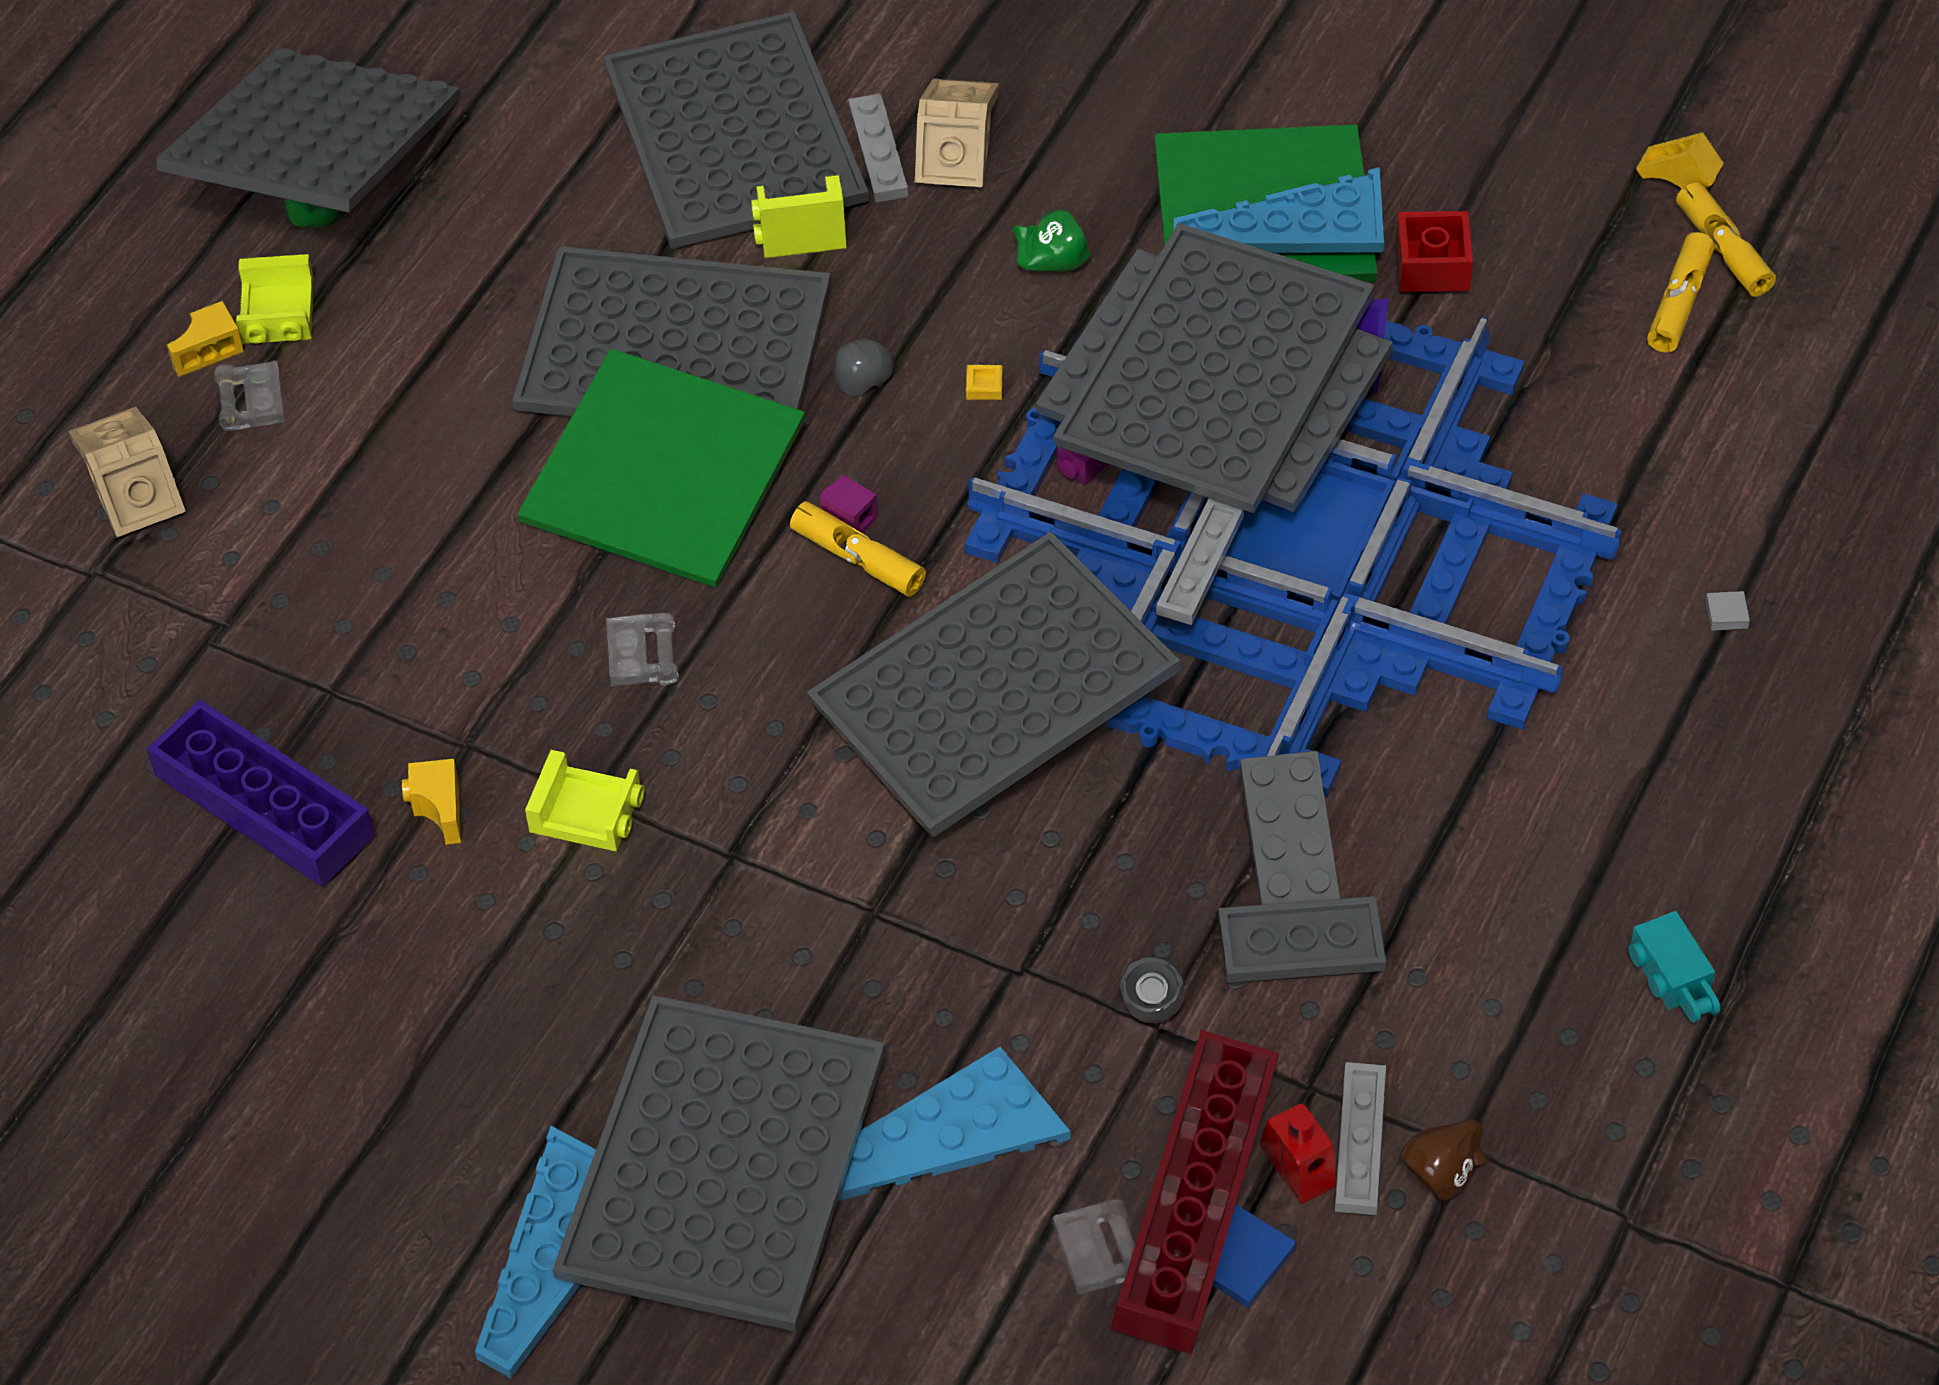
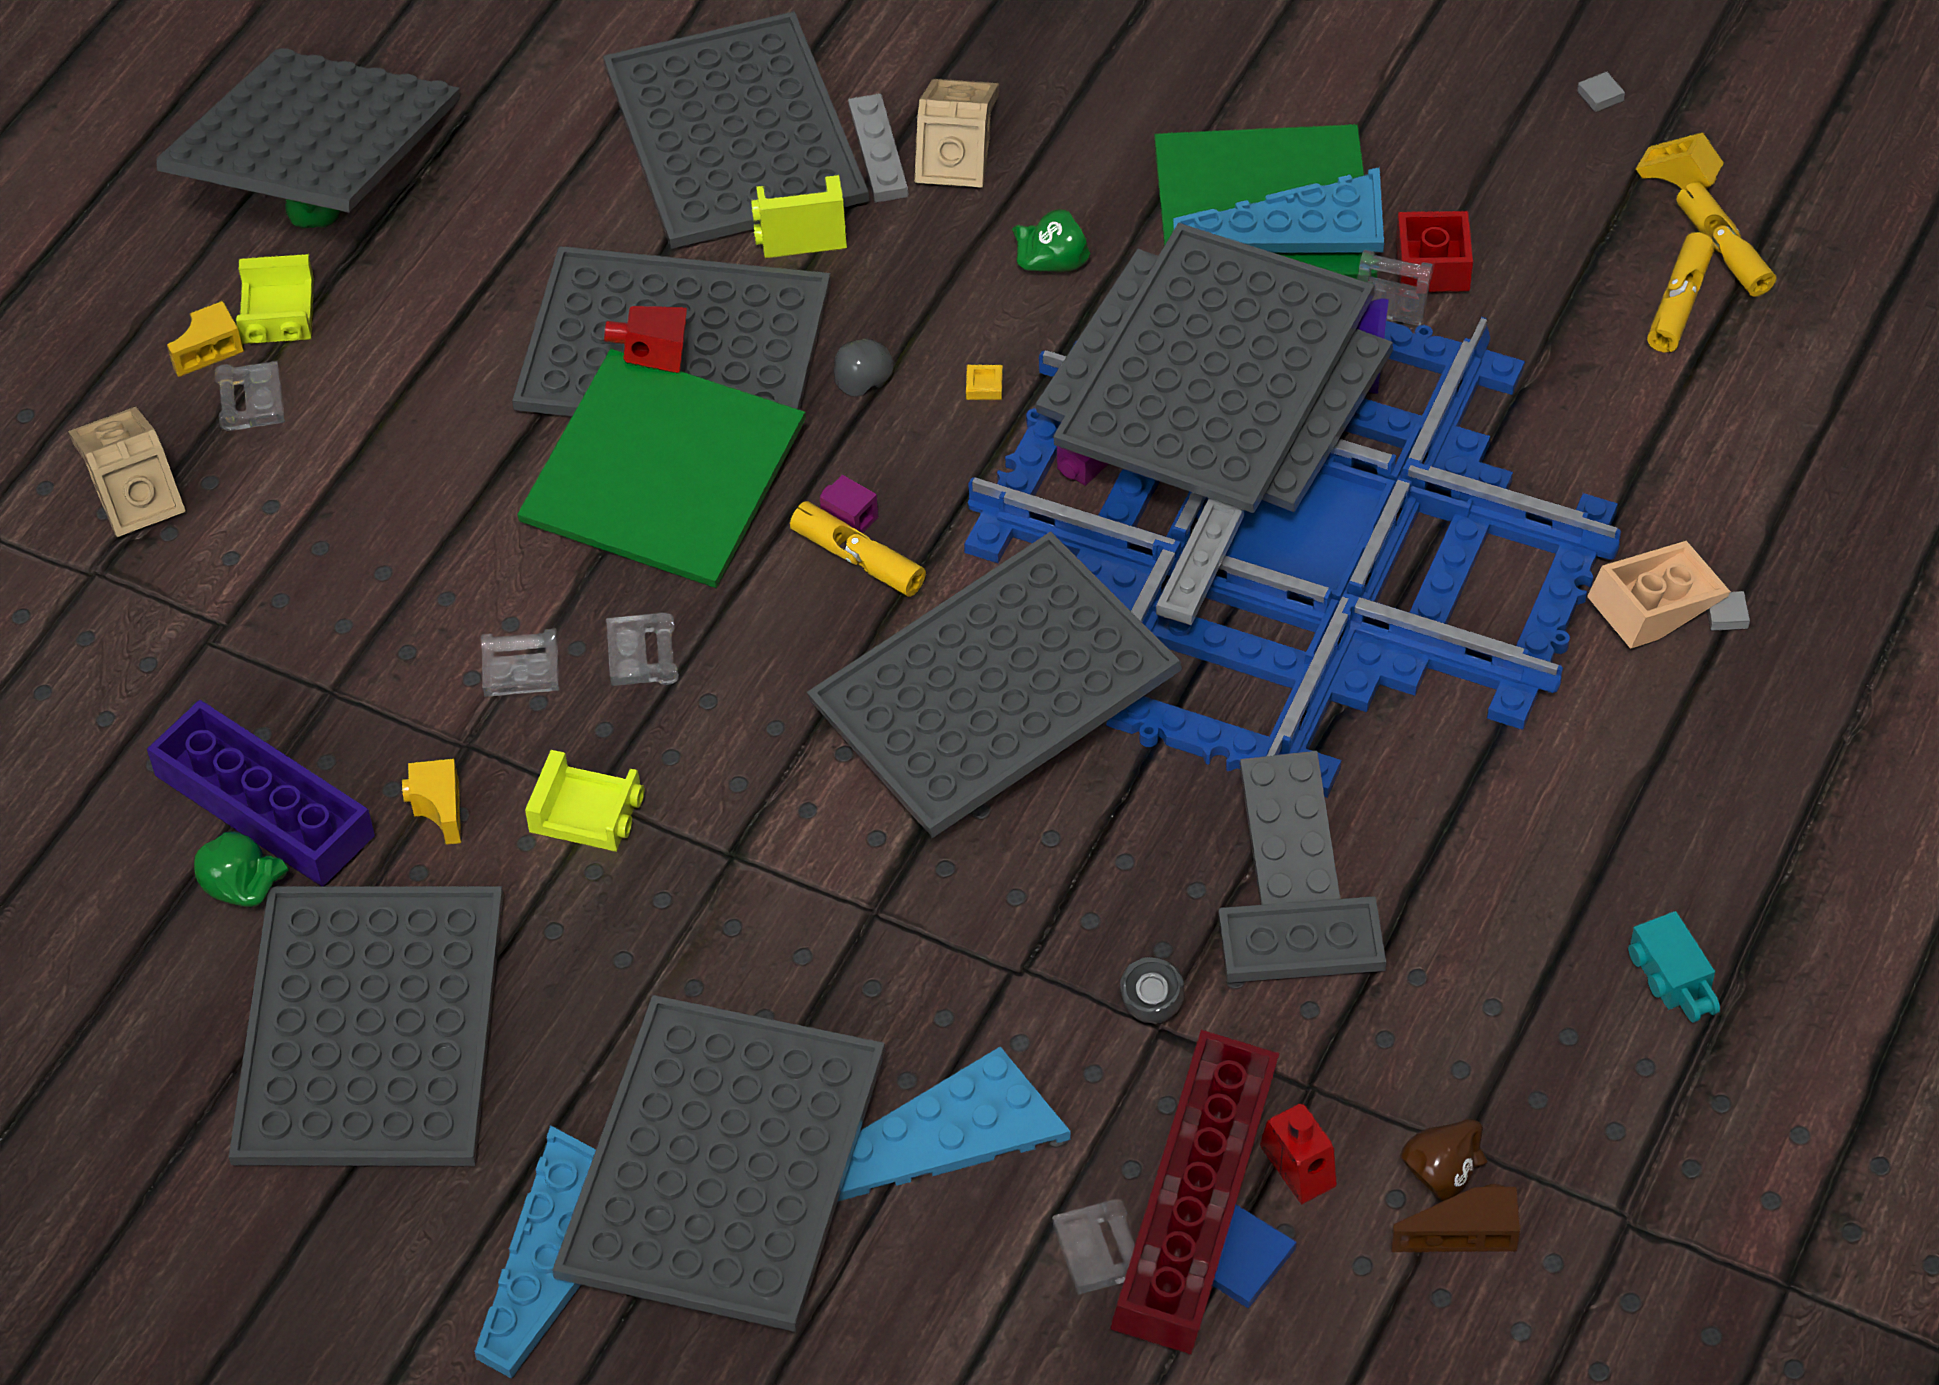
(236, 871): none -> green piece
(368, 1027): none -> dark grey plate
(520, 672): none -> clear plate
(651, 336): none -> red torso
(1360, 1138): light grey plate -> none
(1405, 301): none -> clear plate
(1469, 1222): none -> reddish brown slope
(1601, 91): none -> light grey tile
(1655, 592): none -> light nougat slope

